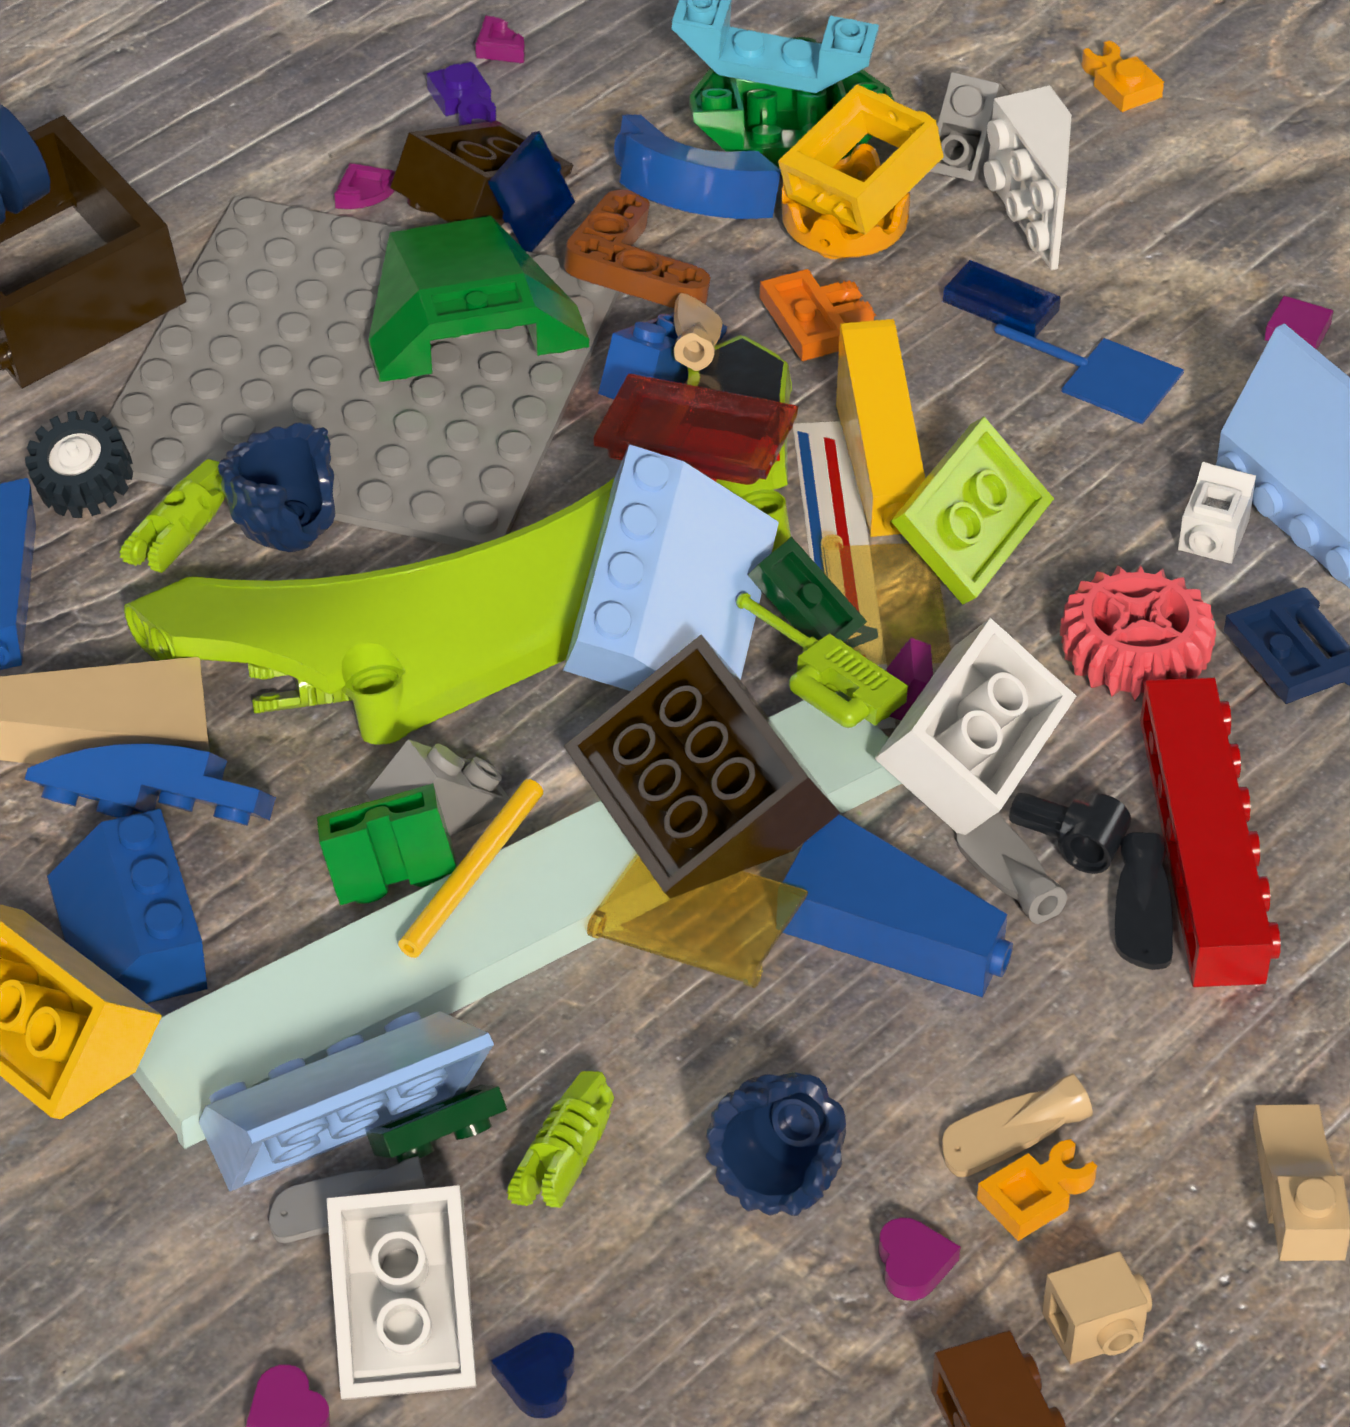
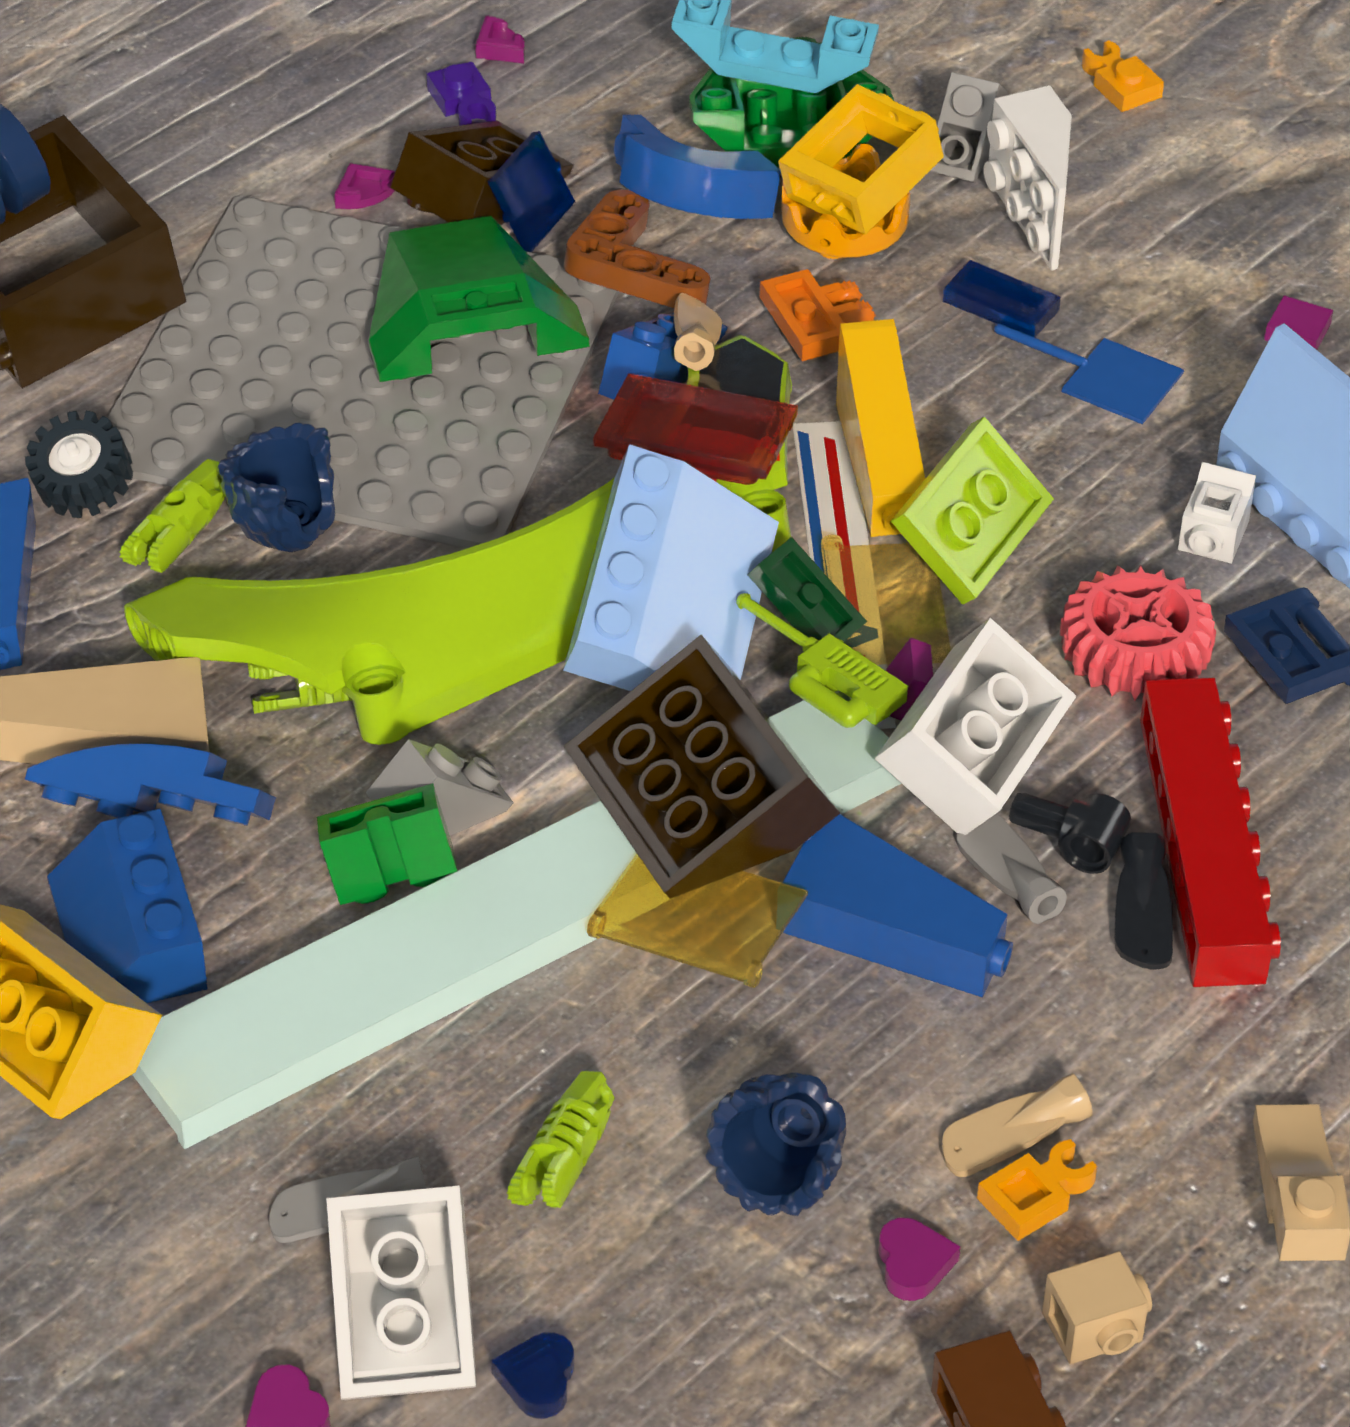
(340, 1097): light blue slope -> none
(459, 1114): dark green plate -> none
(470, 868): yellow piece -> none

